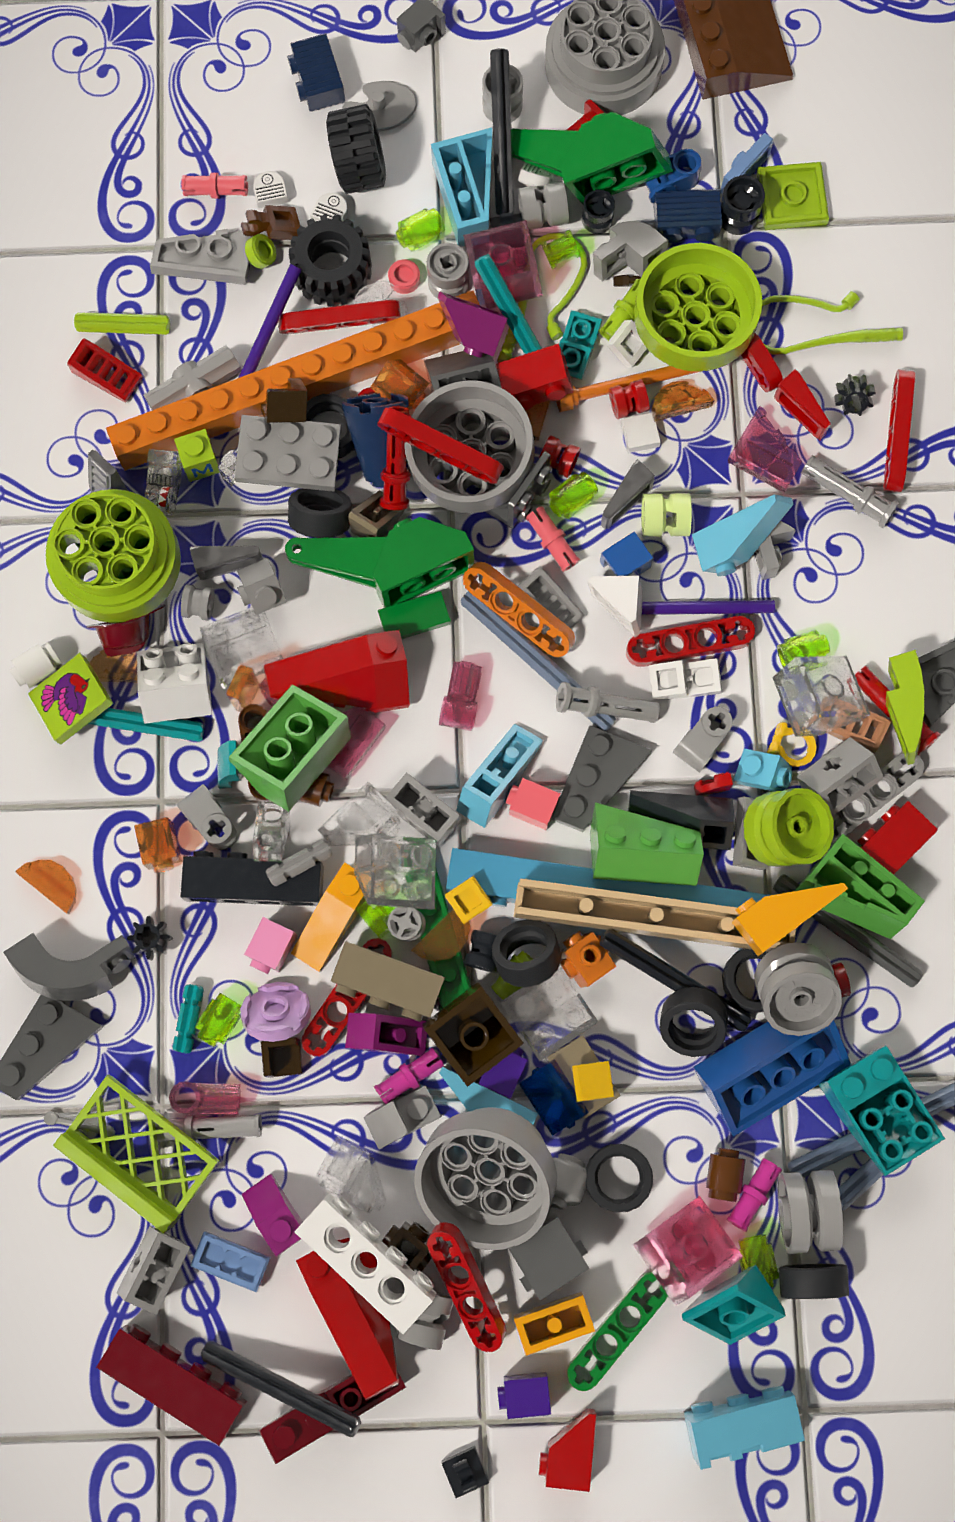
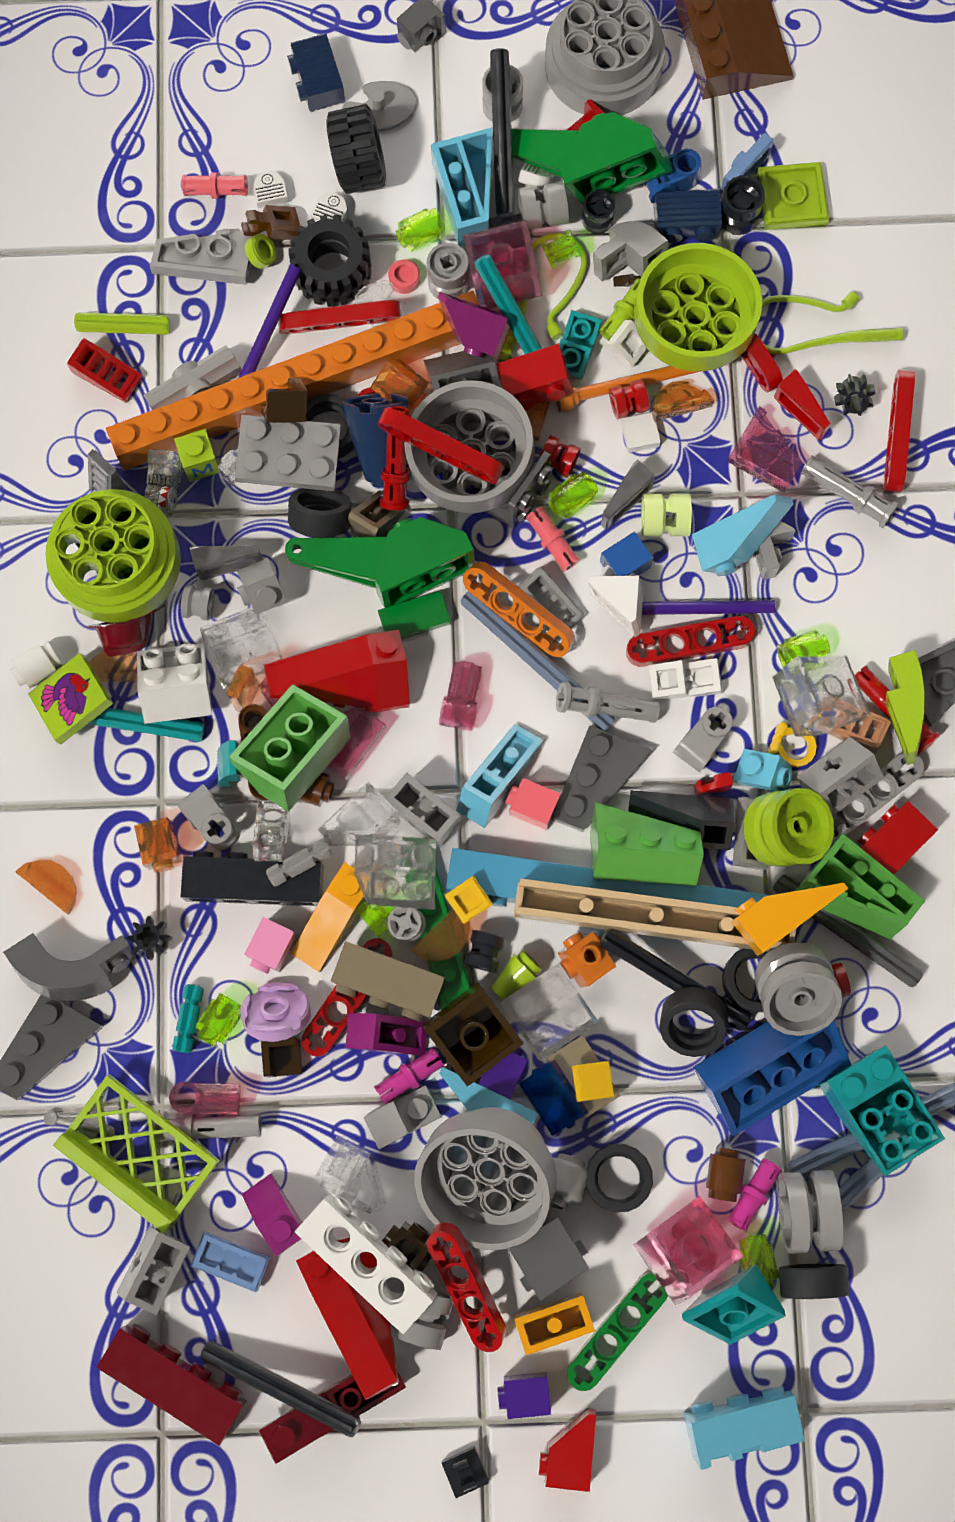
(533, 971): black tyre -> none

